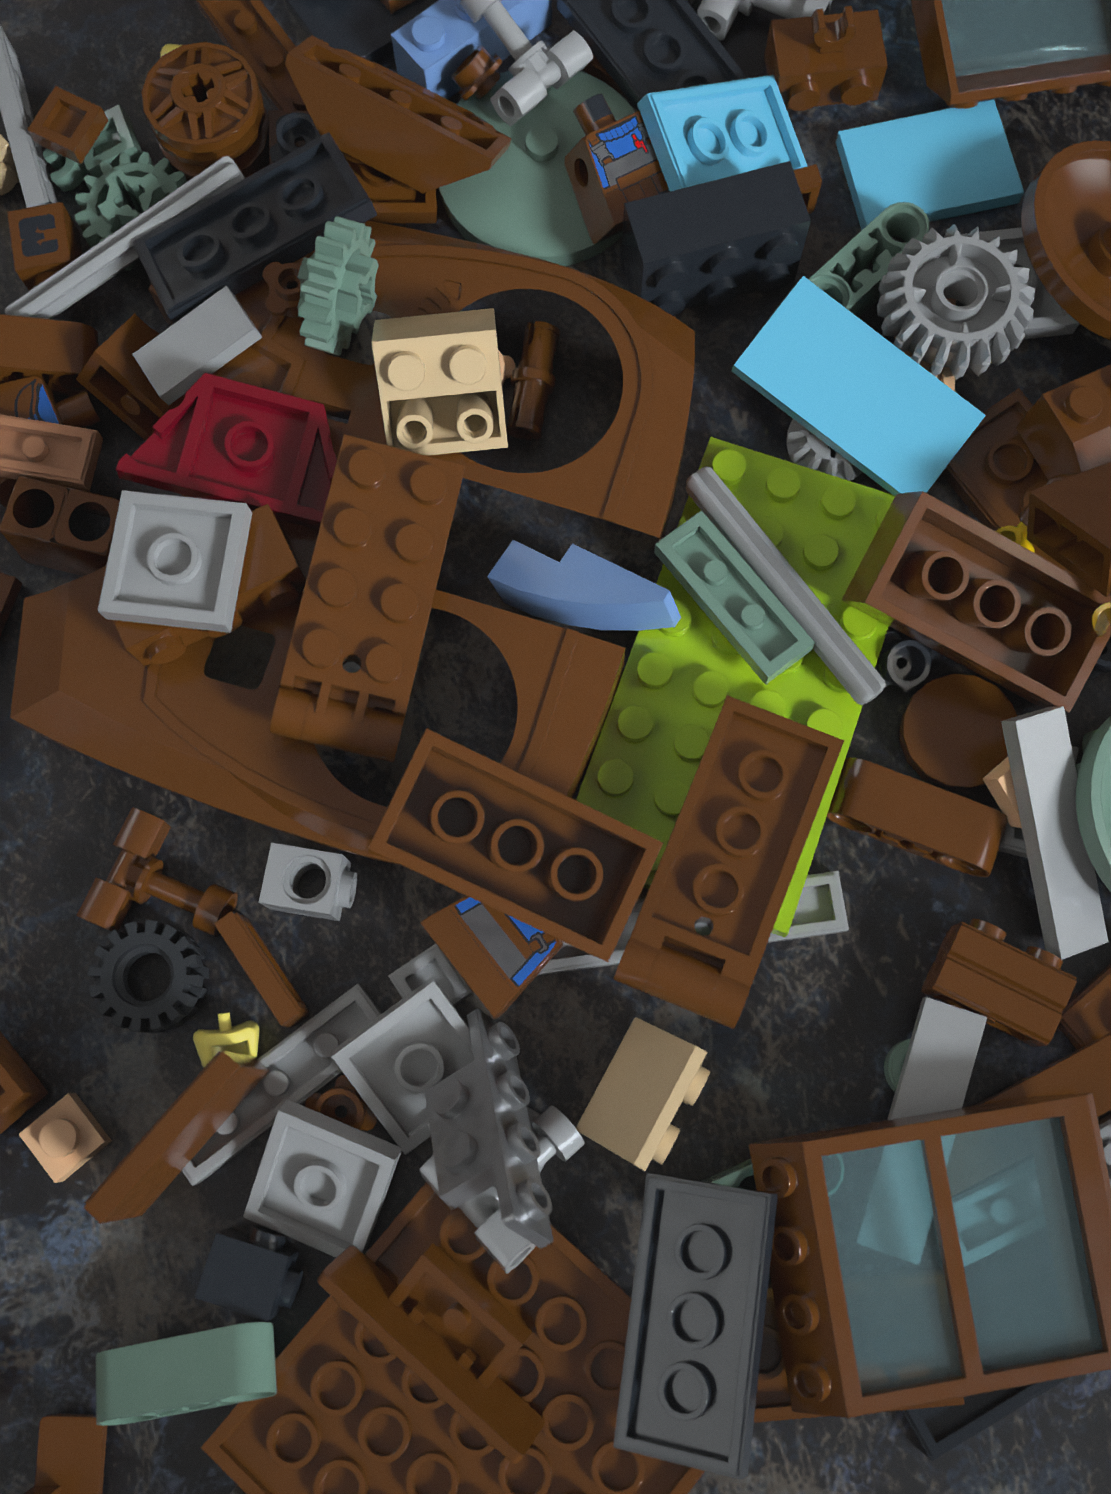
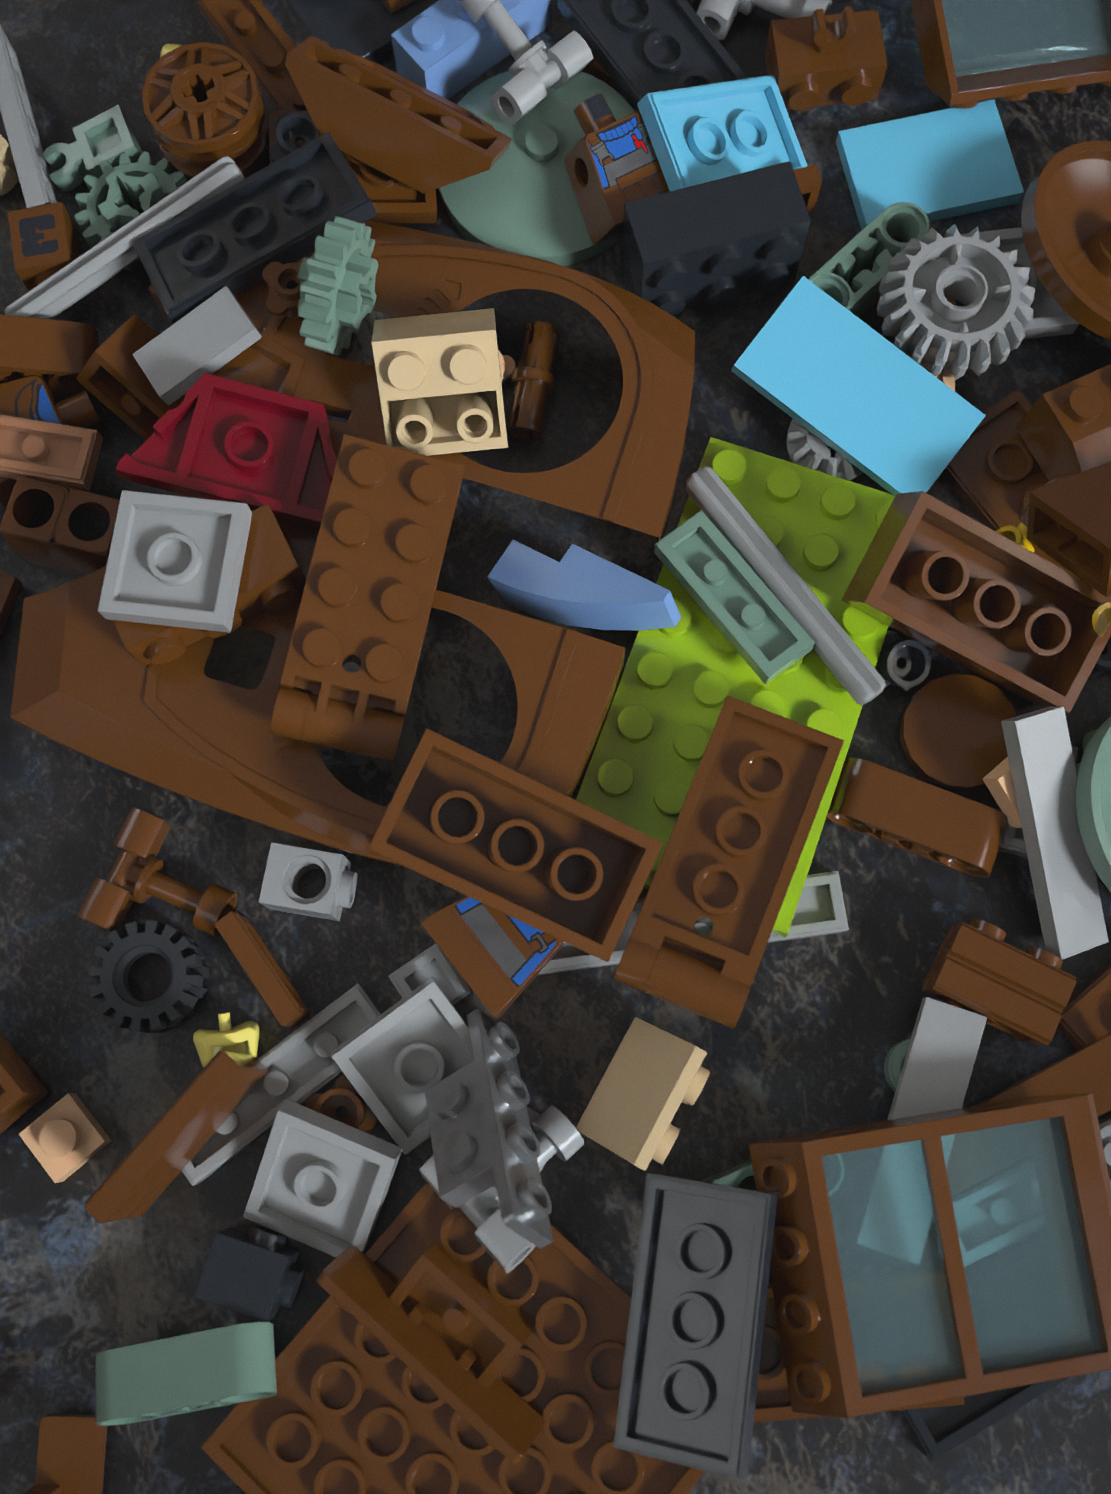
(68, 124): reddish brown plate -> none
(477, 73): reddish brown plate -> none

